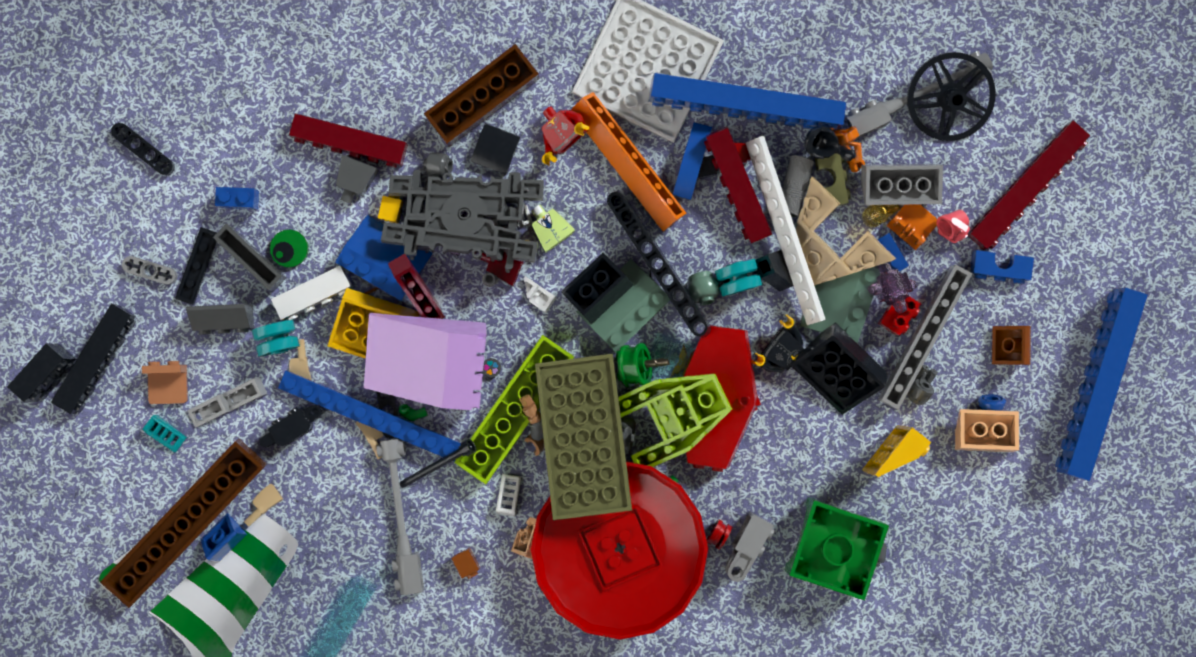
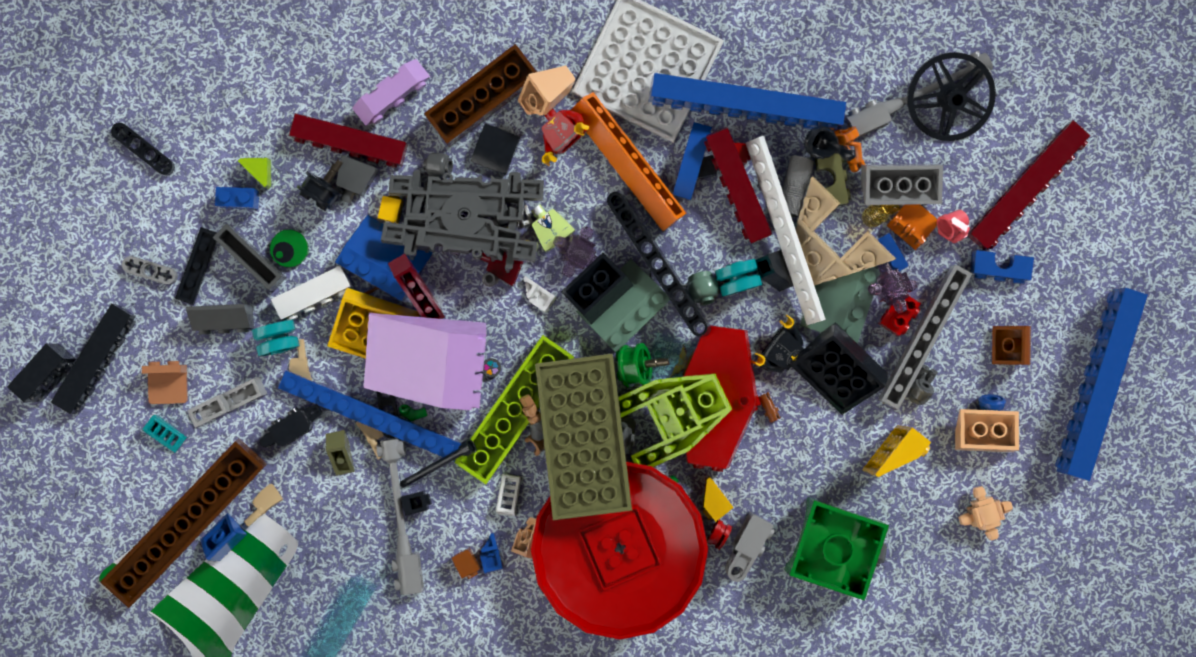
(259, 168): none -> lime slope
(320, 188): none -> black wheel
(339, 452): none -> olive slope
(391, 92): none -> lavender brick
(409, 505): none -> black brick
(490, 556): none -> blue slope
(545, 90): none -> light nougat slope
(576, 251): none -> clear purple piece
(714, 501): none -> yellow slope
(769, 407): none -> dark orange pin
(985, 513): none -> light nougat piece

